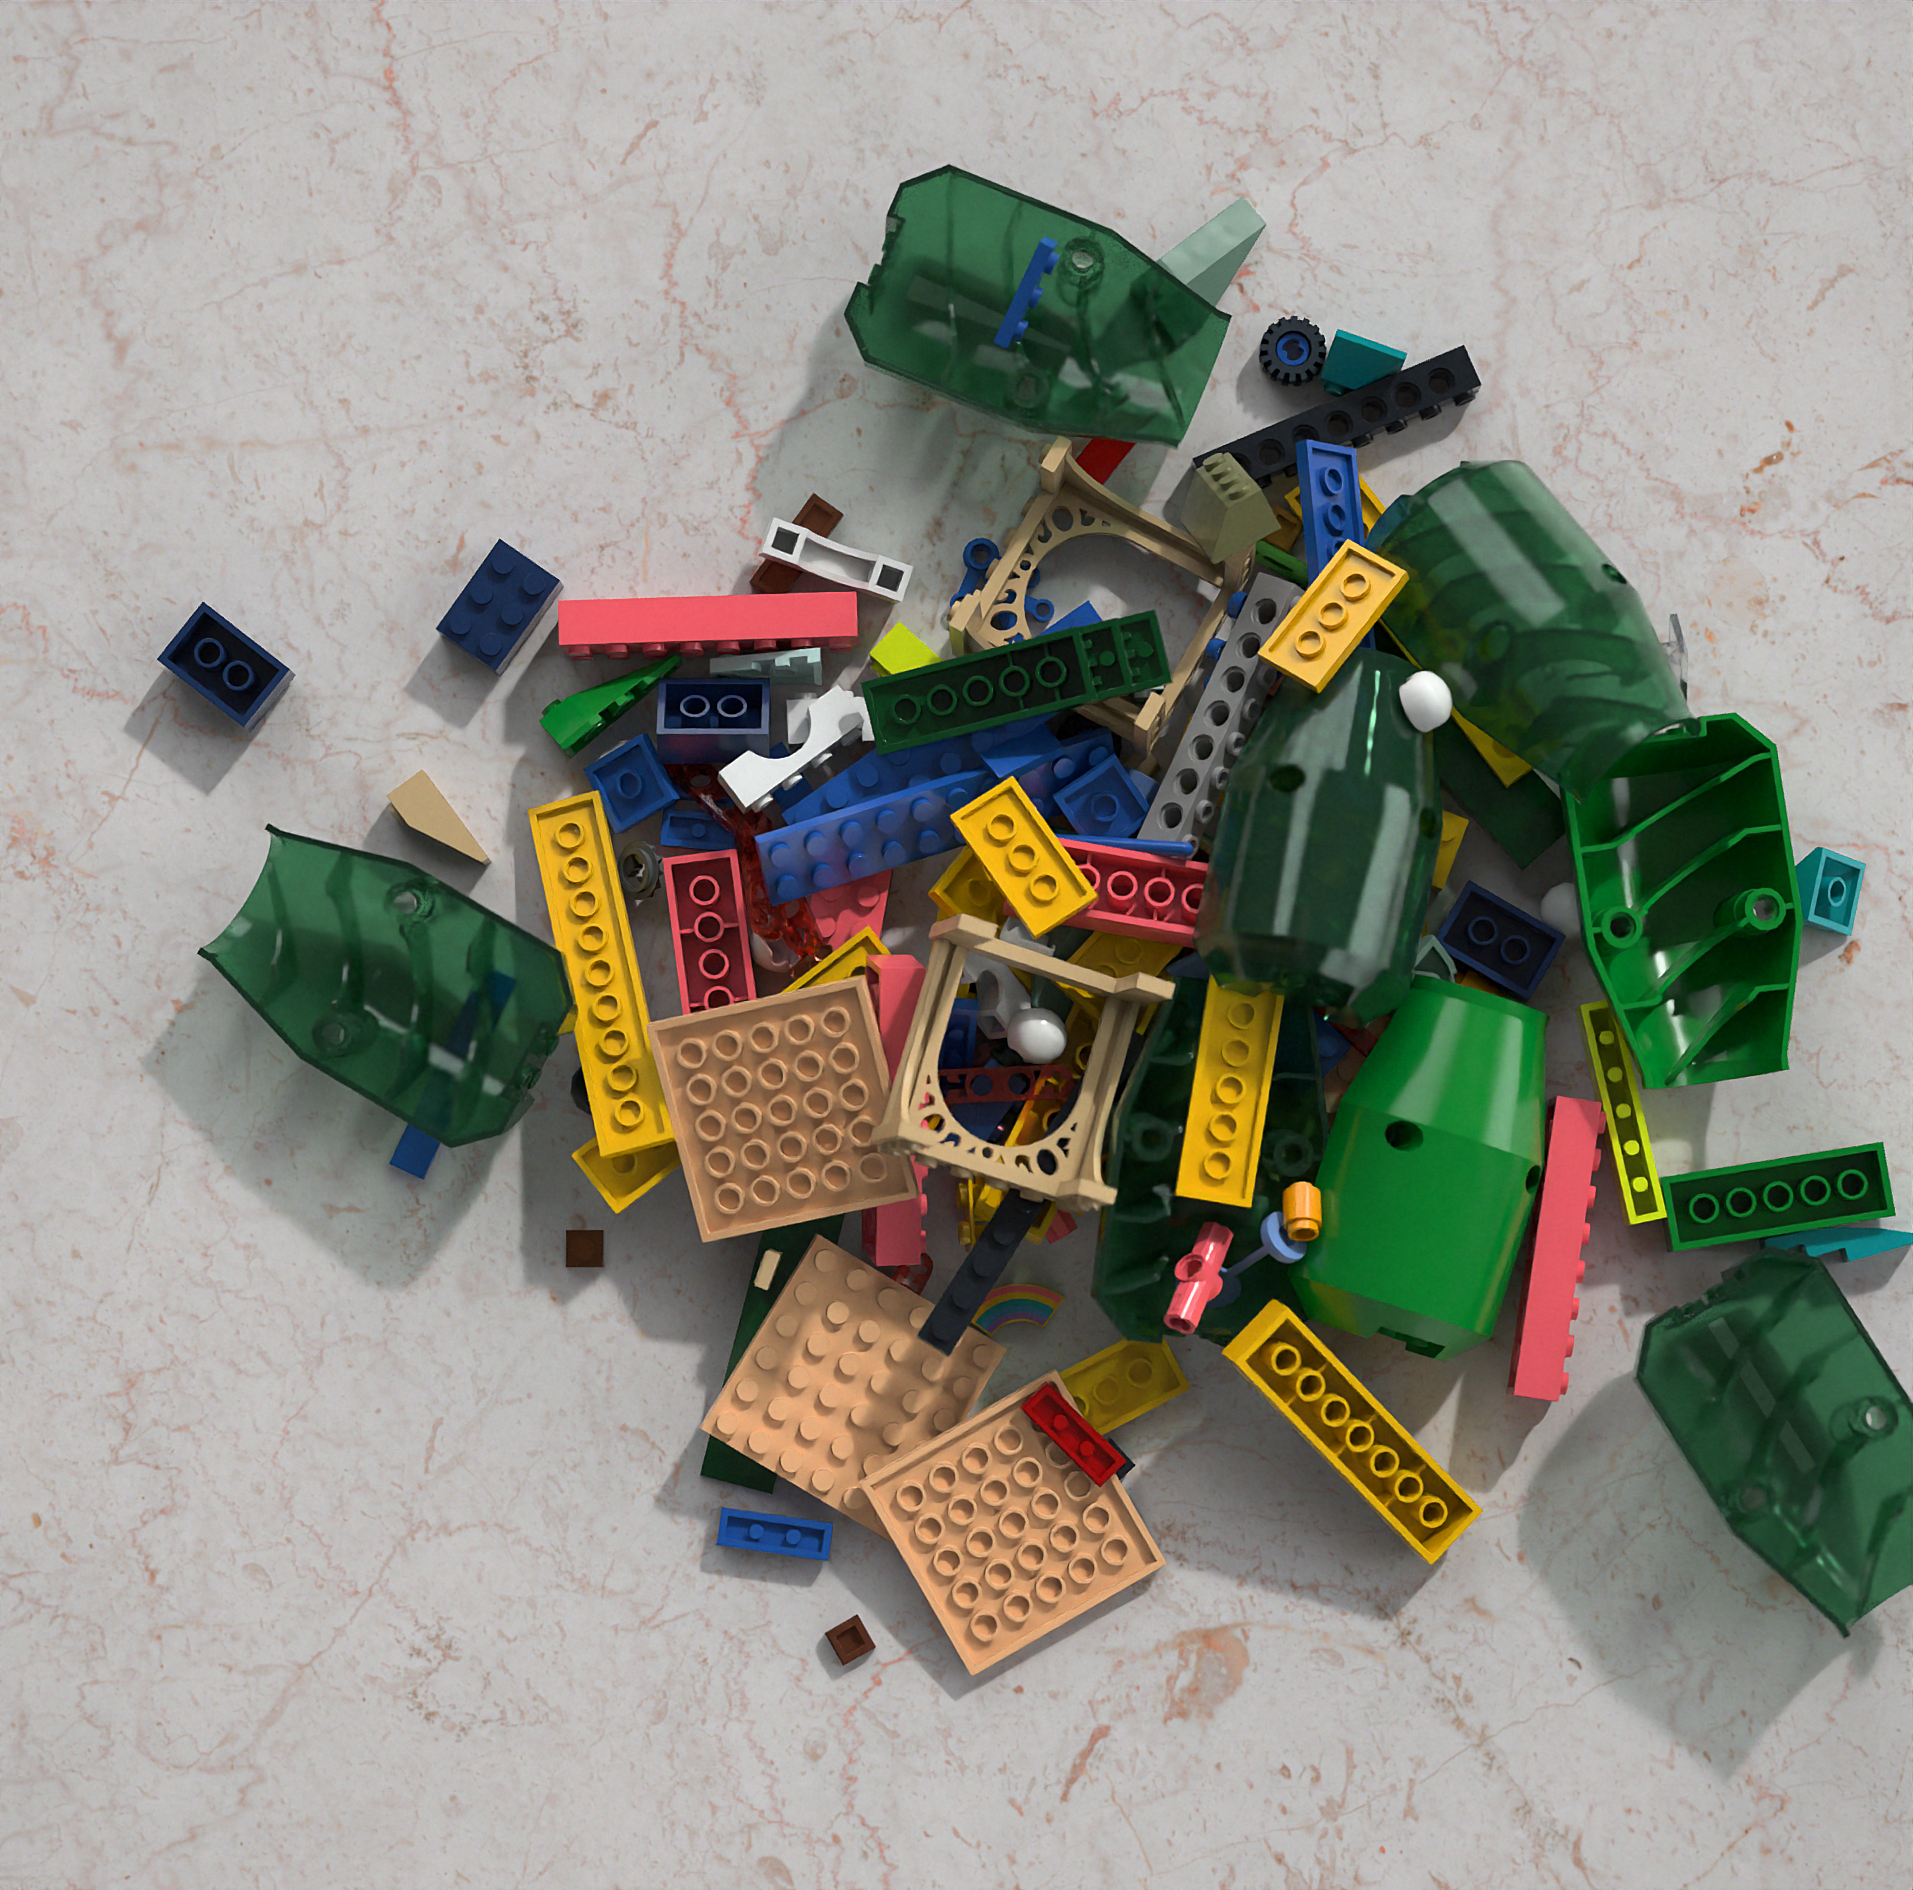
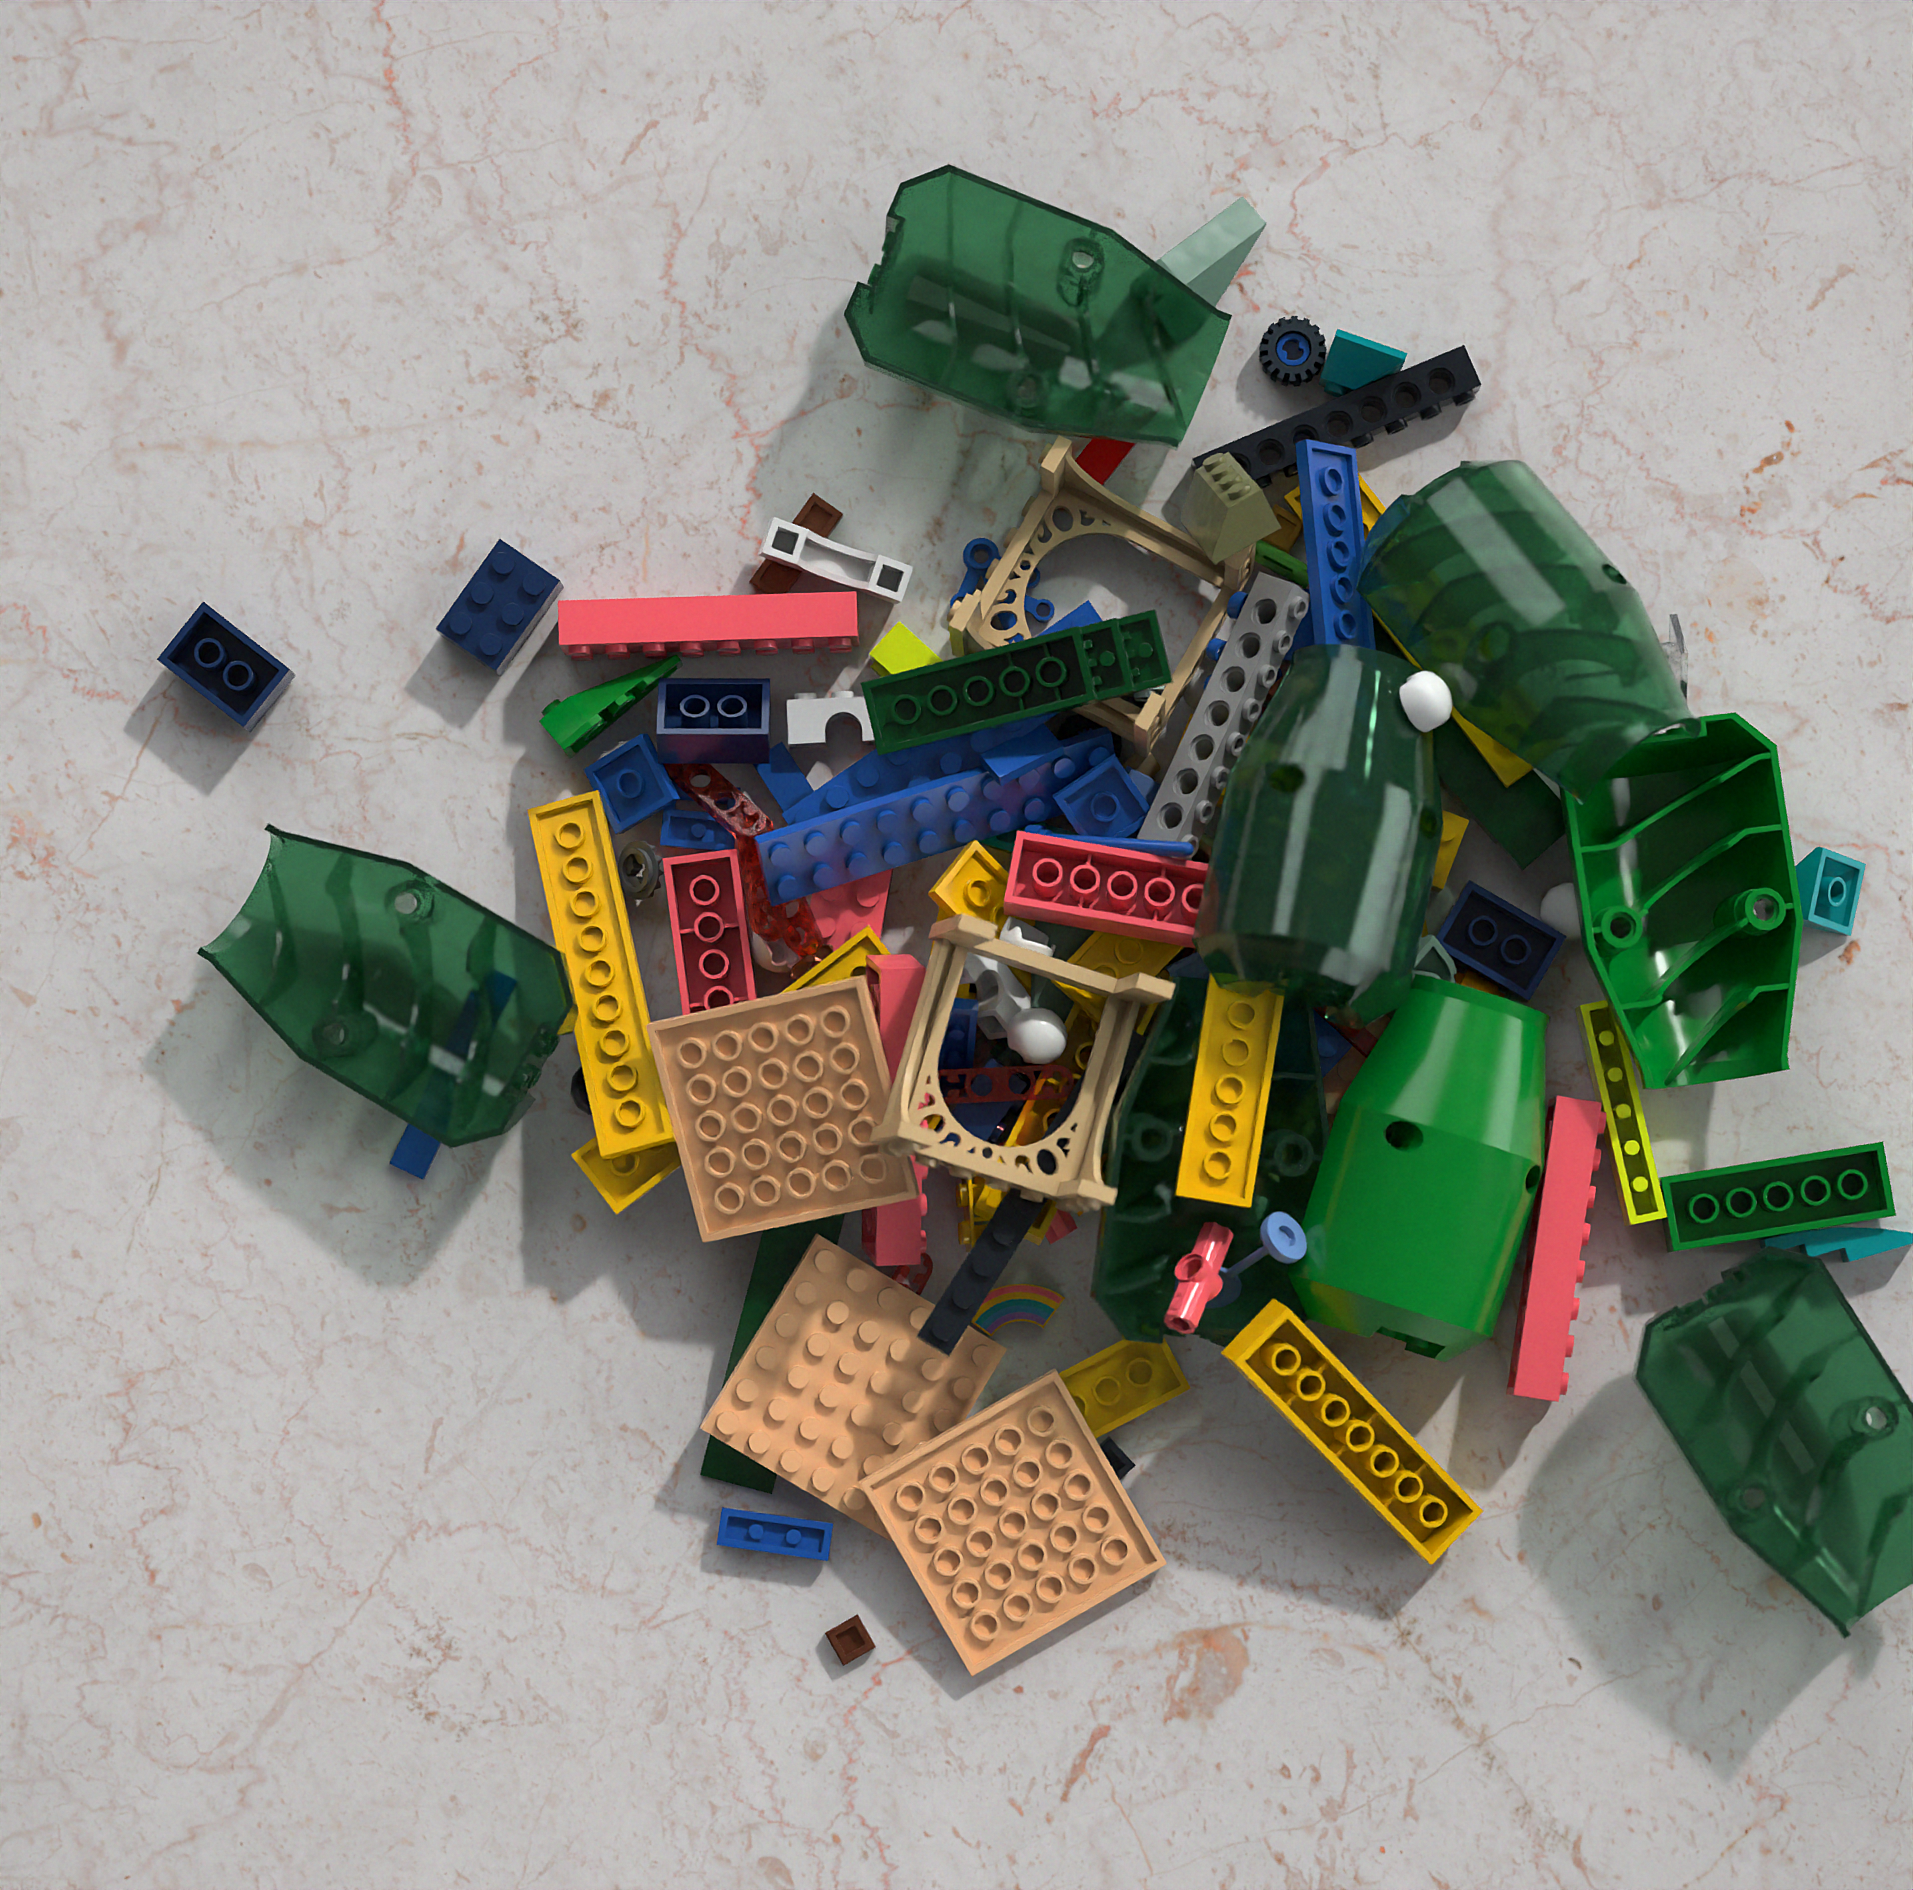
(428, 812): tan slope -> none
(584, 1248): reddish brown plate -> none
(754, 778): white arch -> none
(768, 1268): tan tile -> none
(782, 667): light aqua wing -> none
(1023, 857): yellow plate -> none
(1028, 293): blue plate -> none
(1073, 1434): red tile -> none
(1302, 1211): light orange brick -> none
(1333, 616): yellow plate -> none

